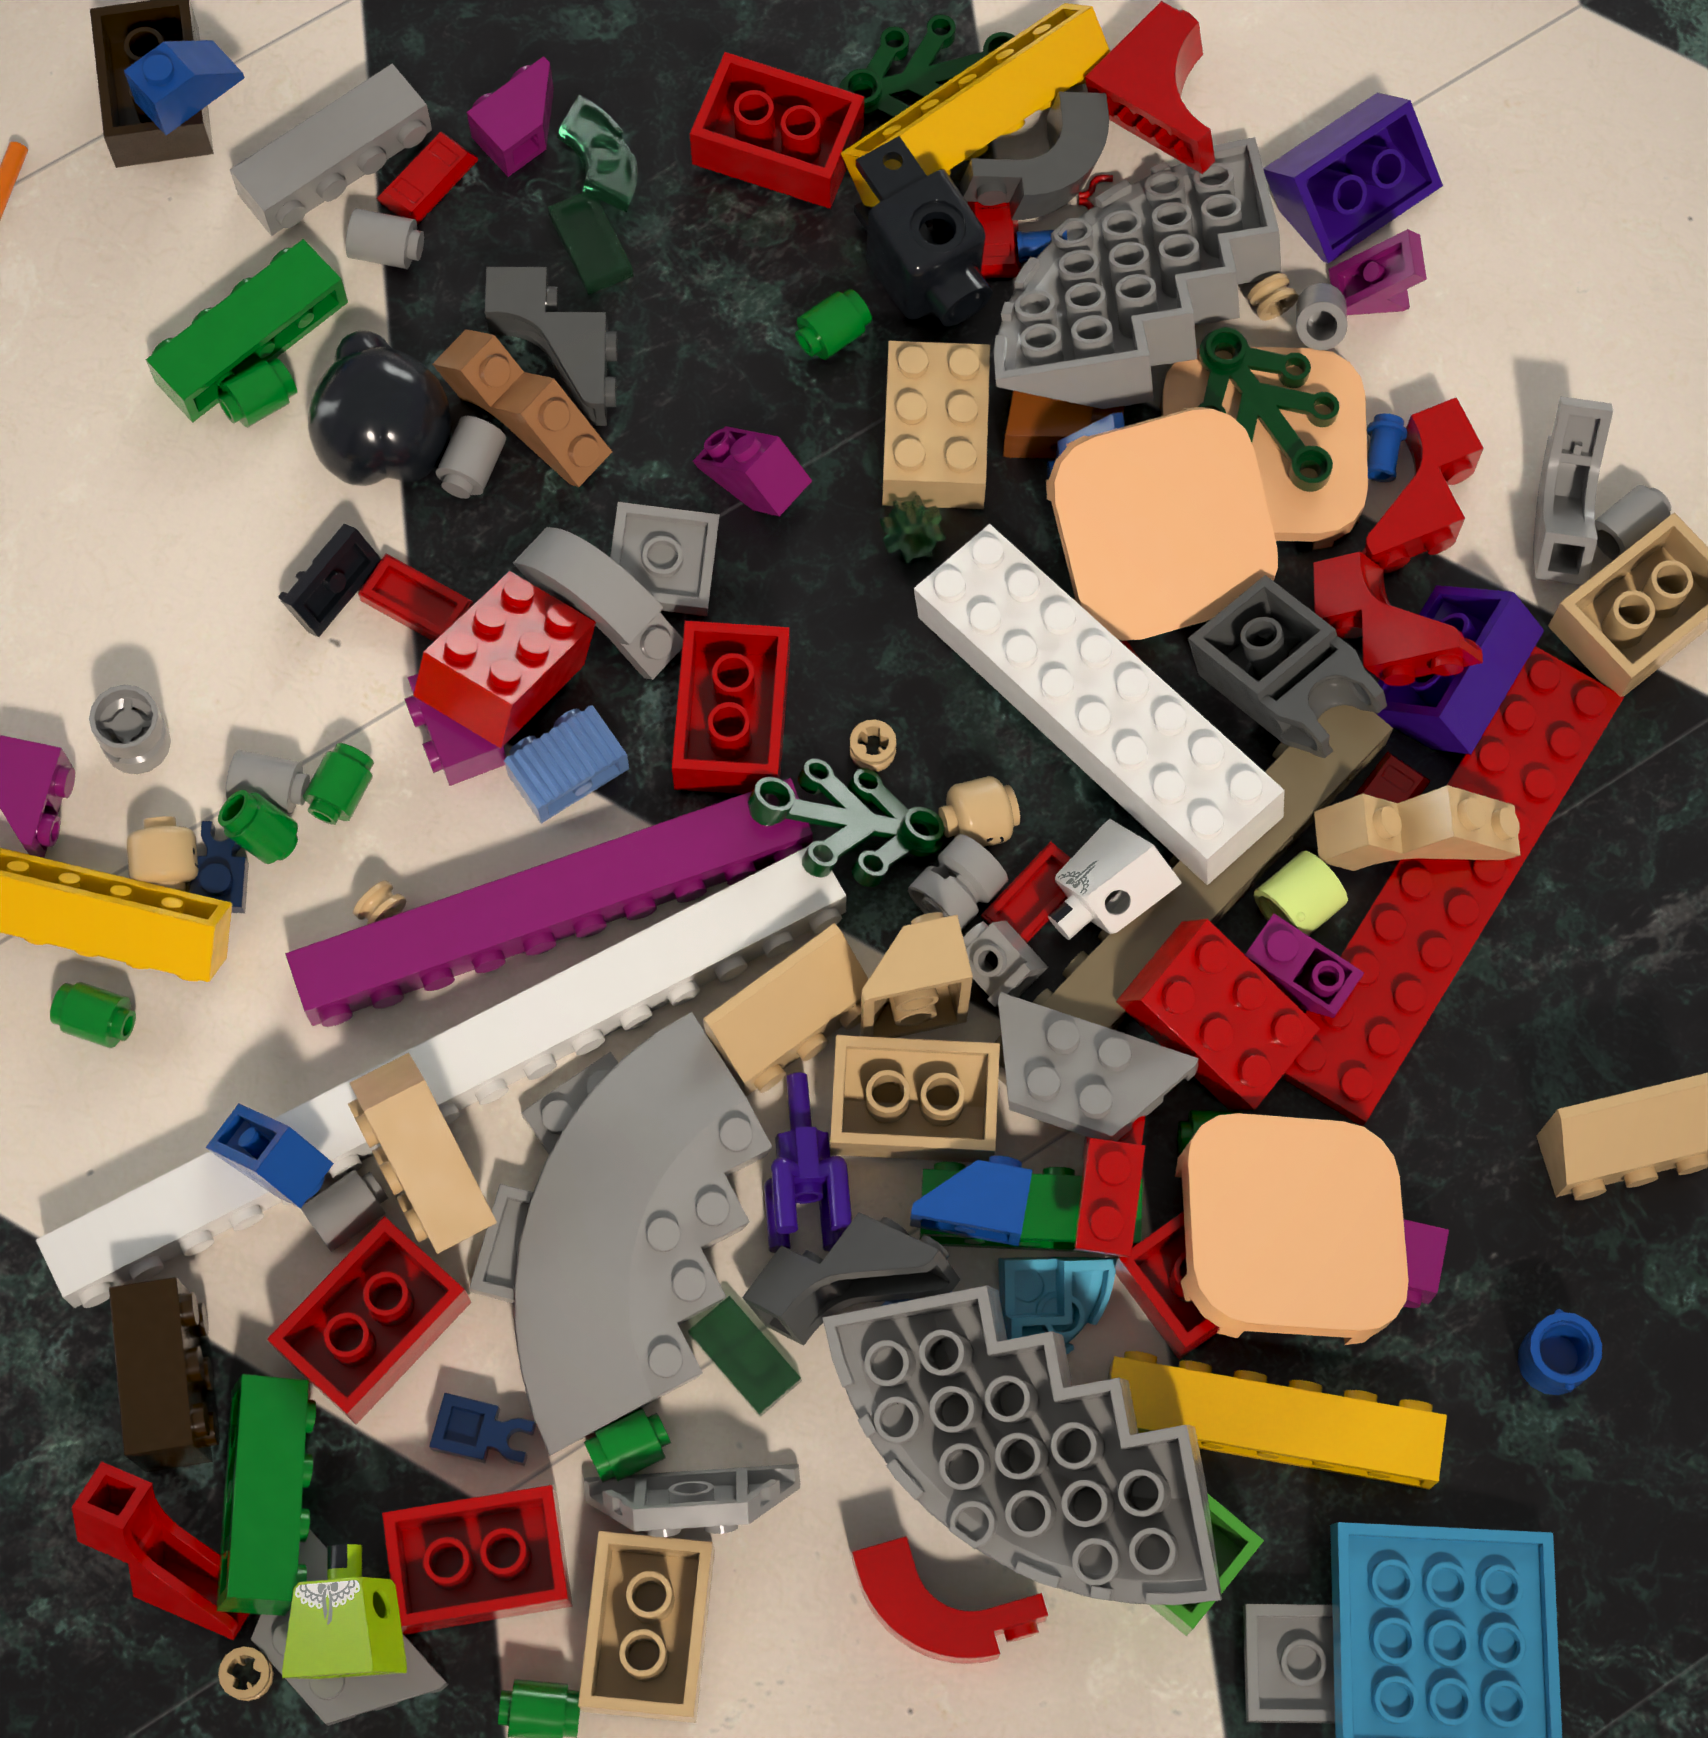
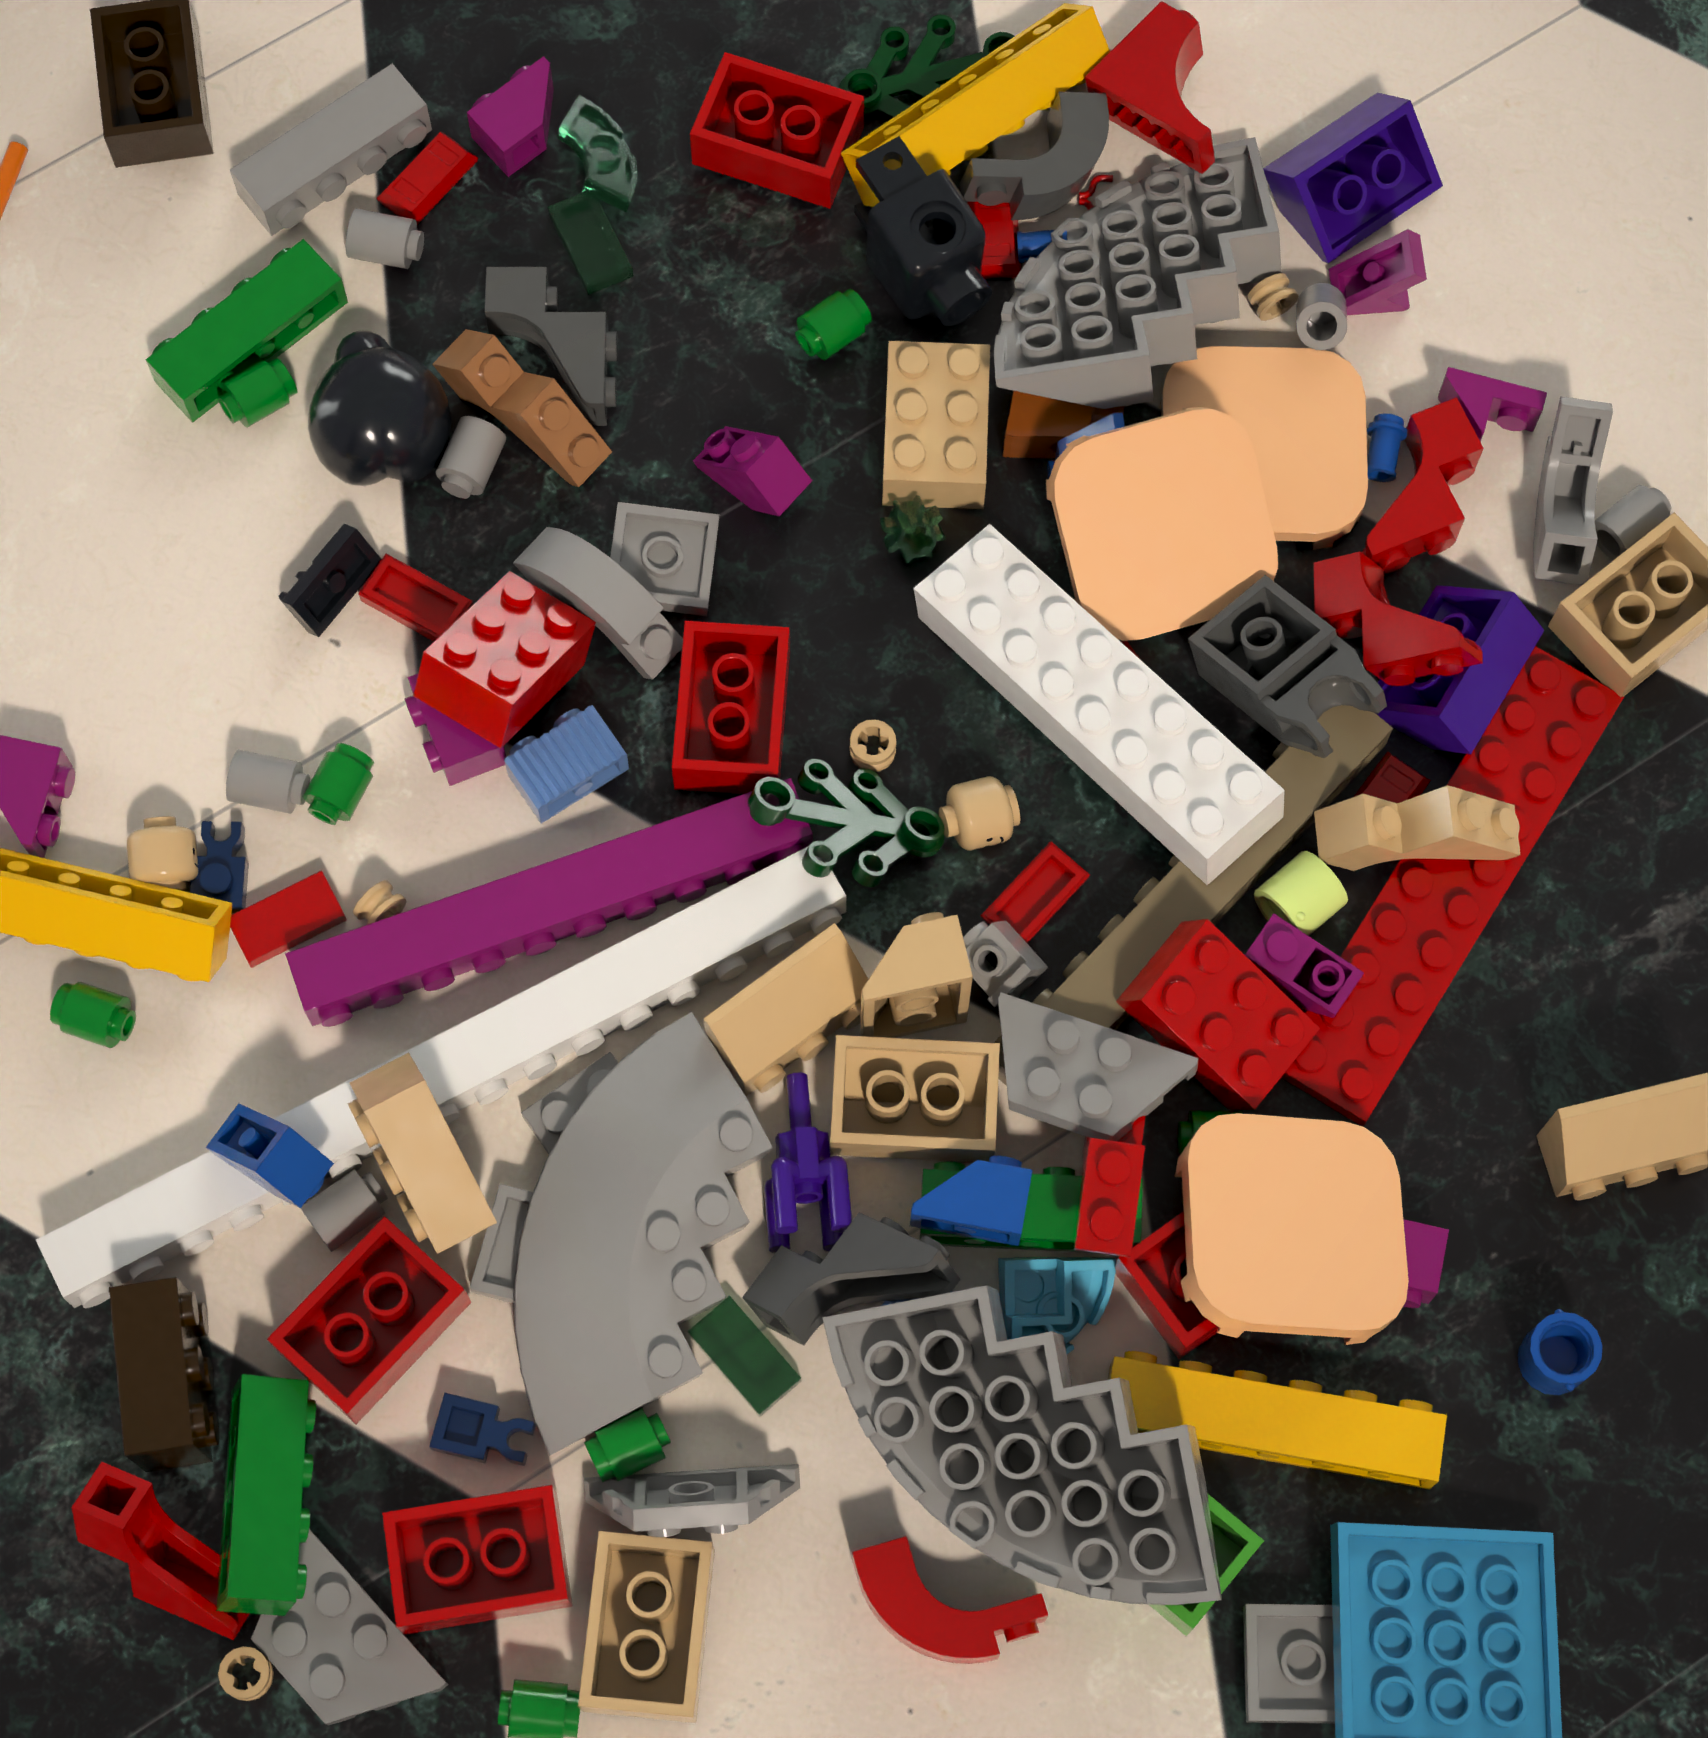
(130, 729): light grey wheel -> none
(180, 80): blue slope -> none
(258, 826): green brick -> none
(286, 919): none -> red tile
(344, 1623): lime torso -> none
(961, 881): light grey wheel -> none
(1111, 881): white torso -> none
(1265, 400): dark green plant -> none
(1493, 400): none -> magenta slope

